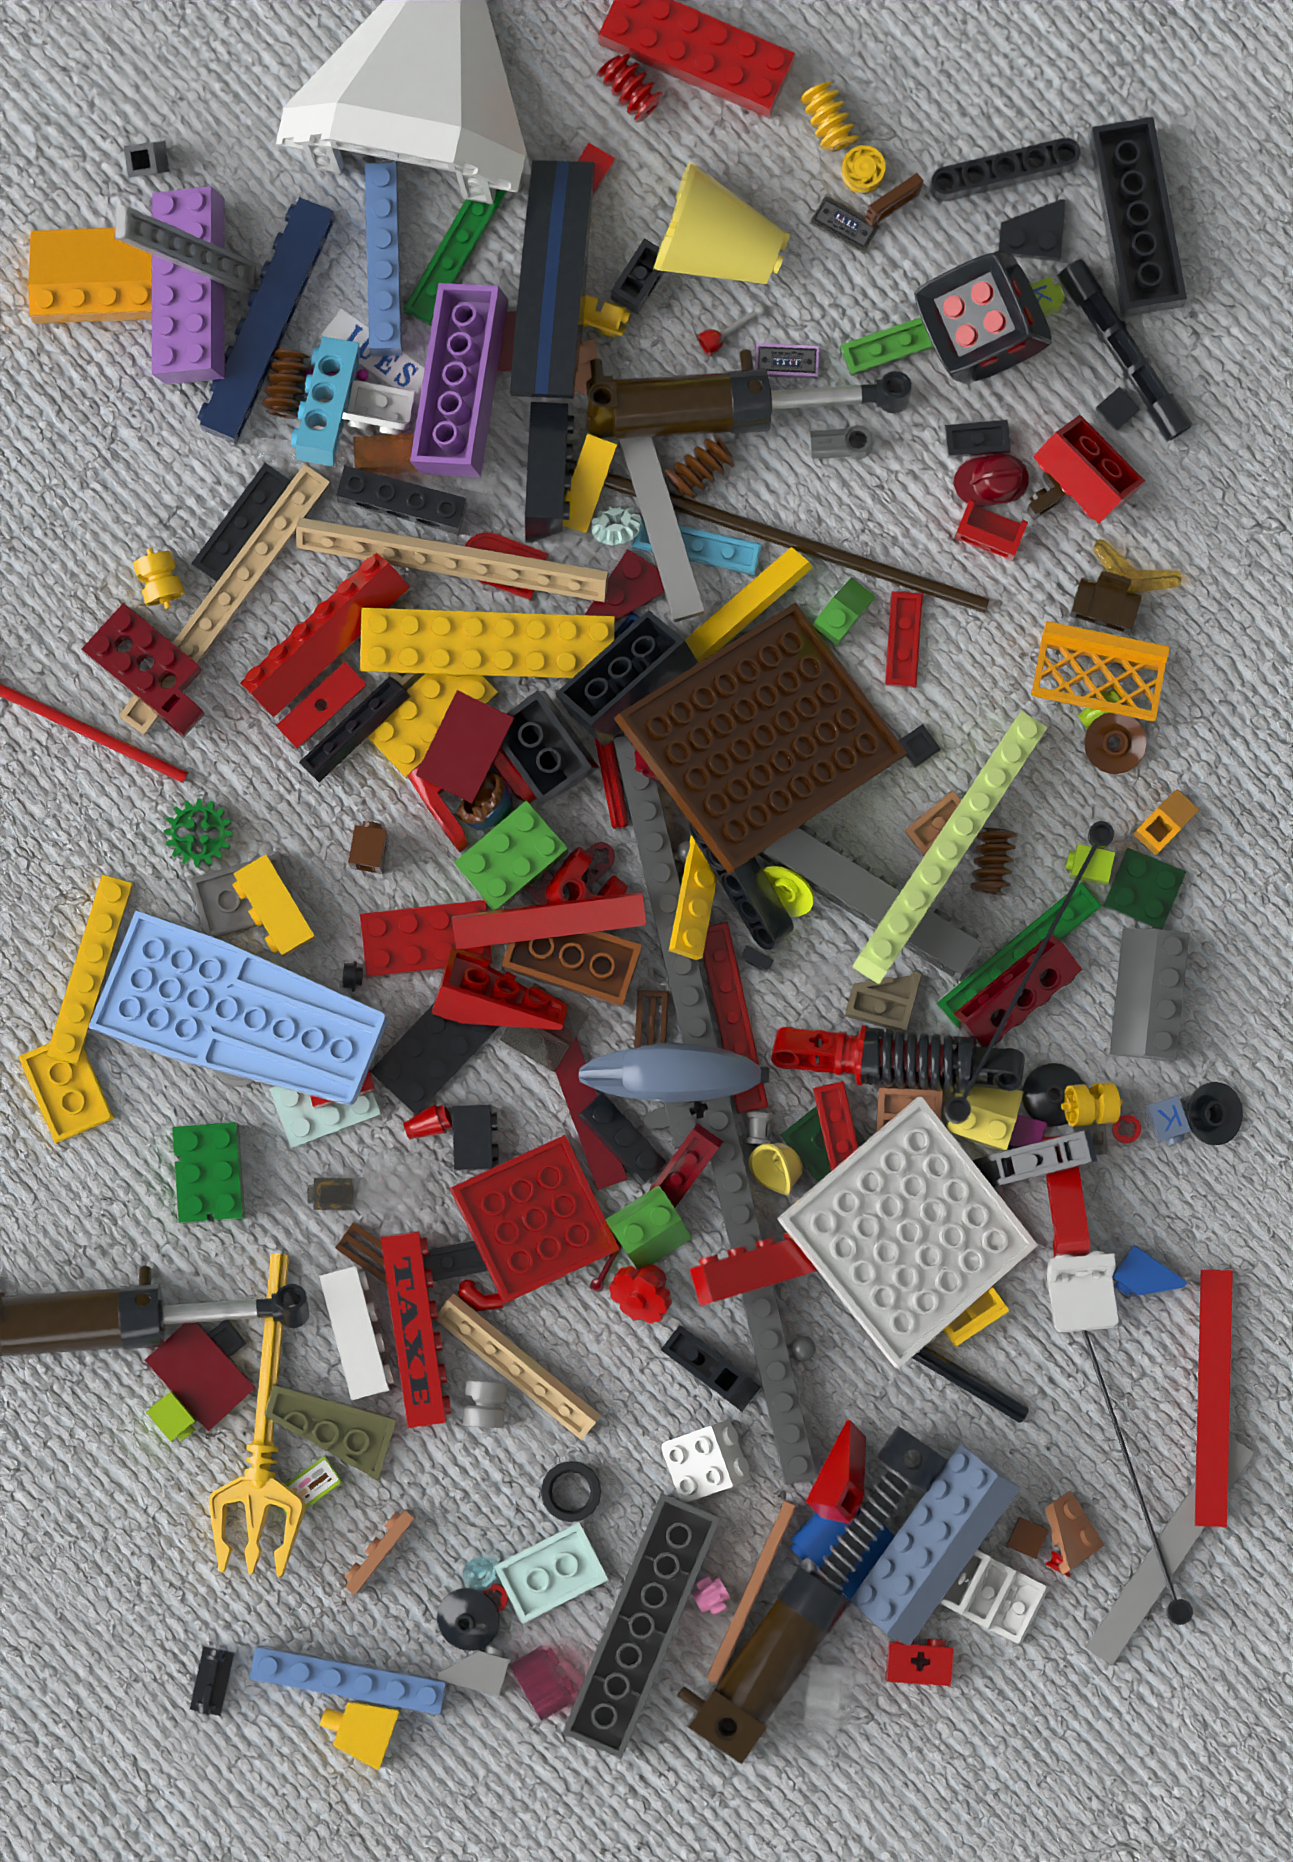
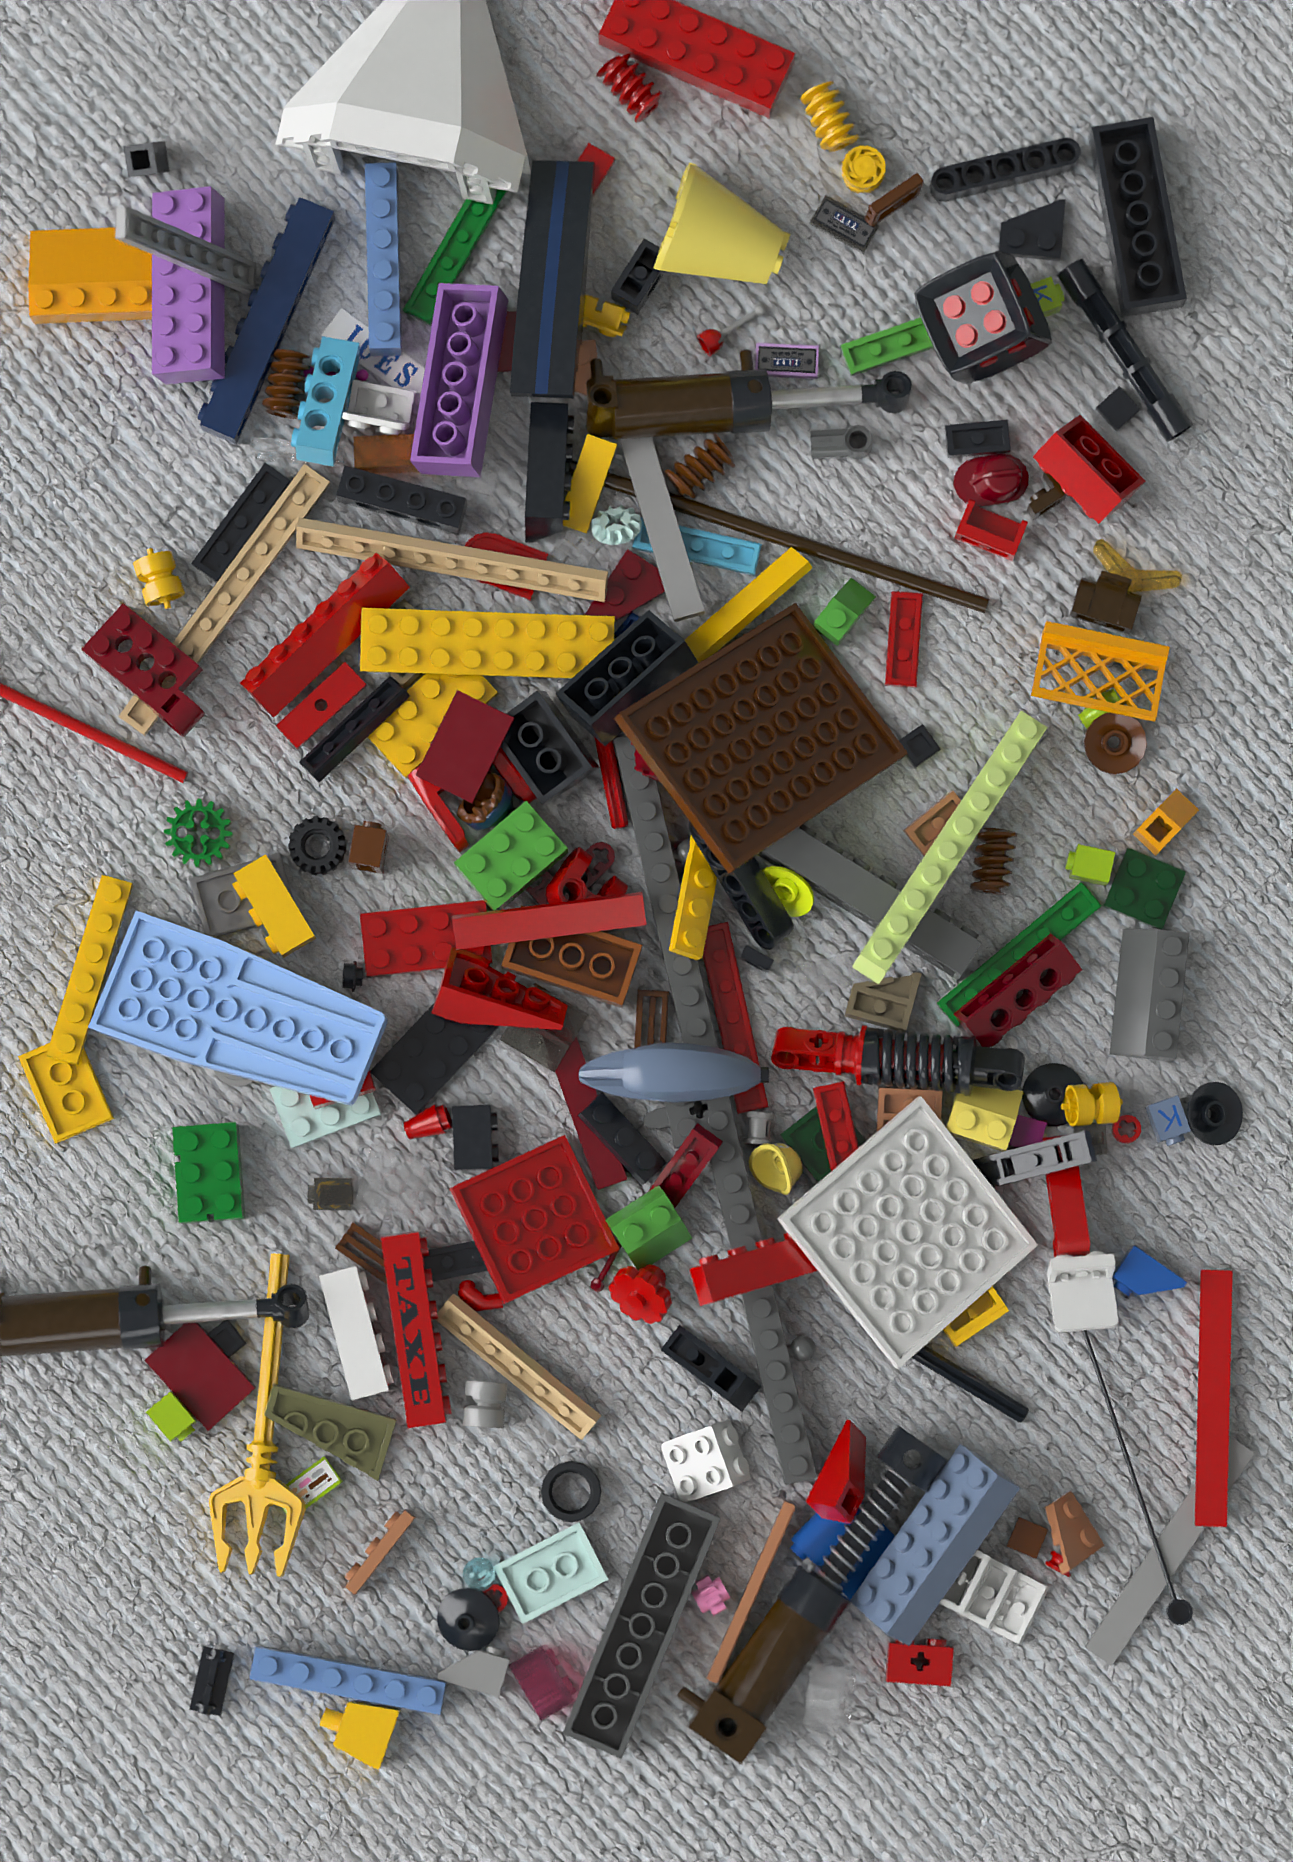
(317, 826): none -> black tyre
(958, 1108): black piece -> none

